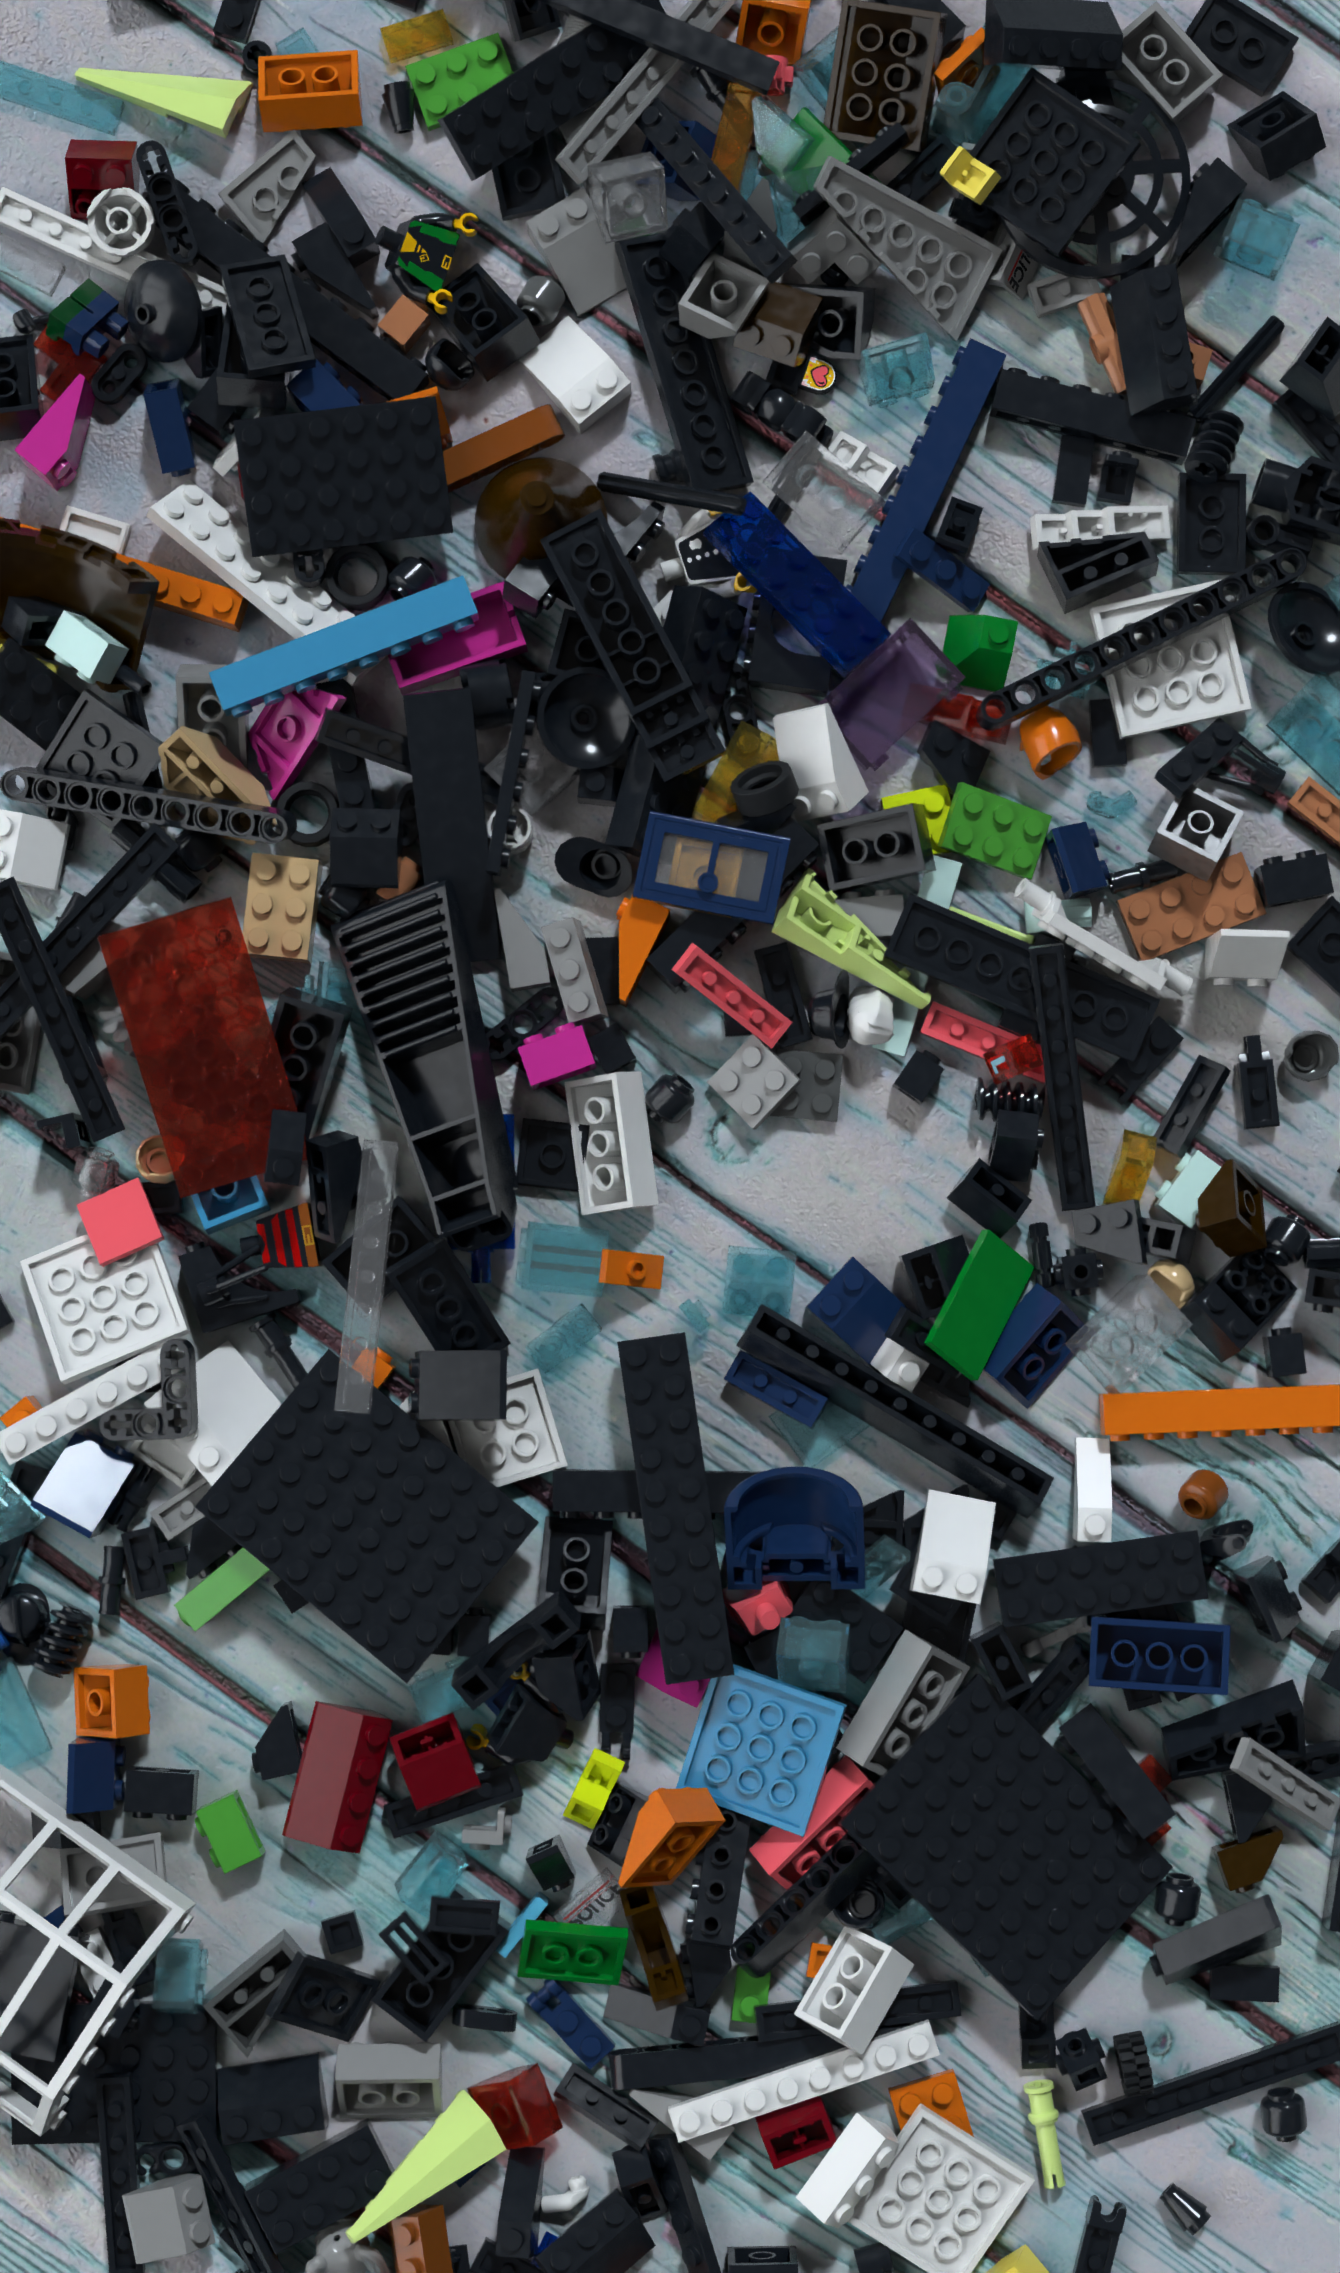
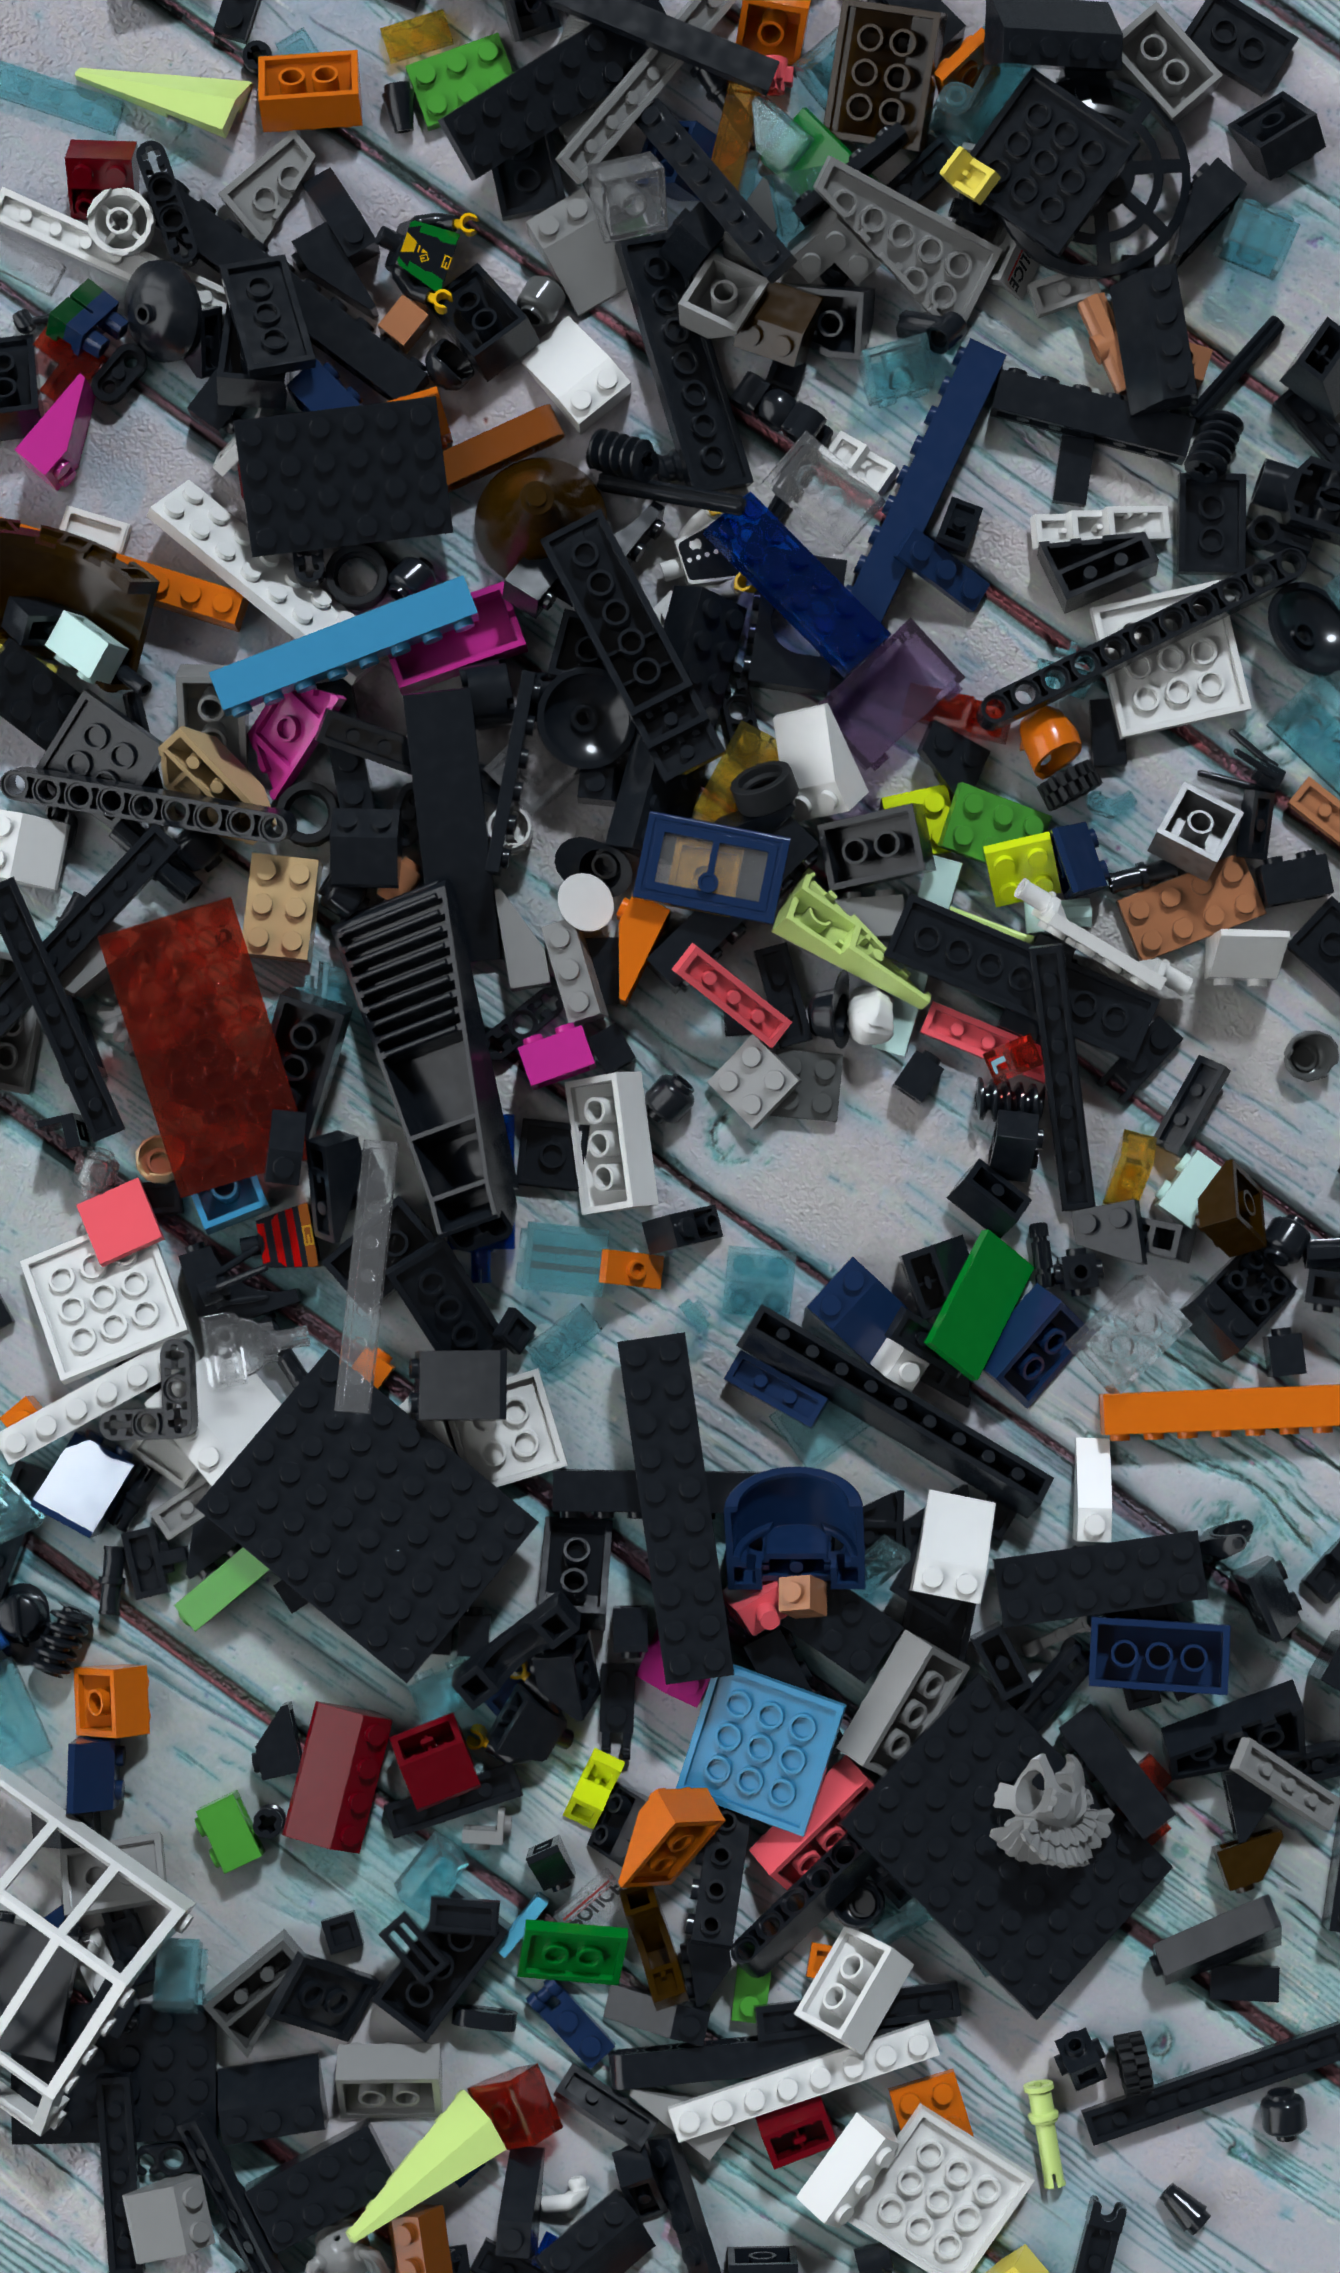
(161, 1792): black brick -> none
(170, 426): dark blue slope -> none
(238, 1346): none -> clear brick
(269, 1831): none -> black bush
(514, 1331): none -> black tile
(585, 902): none -> white sticker
(622, 455): none -> black piece
(682, 1229): none -> black slope
(802, 1596): none -> nougat brick
(813, 1654): clear light blue slope -> none
(818, 376): tile -> none
(941, 330): none -> black piece
(980, 649): green slope -> none
(1018, 859): none -> neon yellow plate
(1037, 2039): black slope -> none
(1054, 1822): none -> light grey piece
(1069, 785): none -> black tyre
(1117, 478): black bracket -> none
(1173, 1280): tan hair -> none
(1177, 1899): black head -> none
(1199, 758): black plate -> none
(1203, 1494): dark orange head -> none
(1255, 824): none -> black plate
(1257, 1086): black hinge -> none

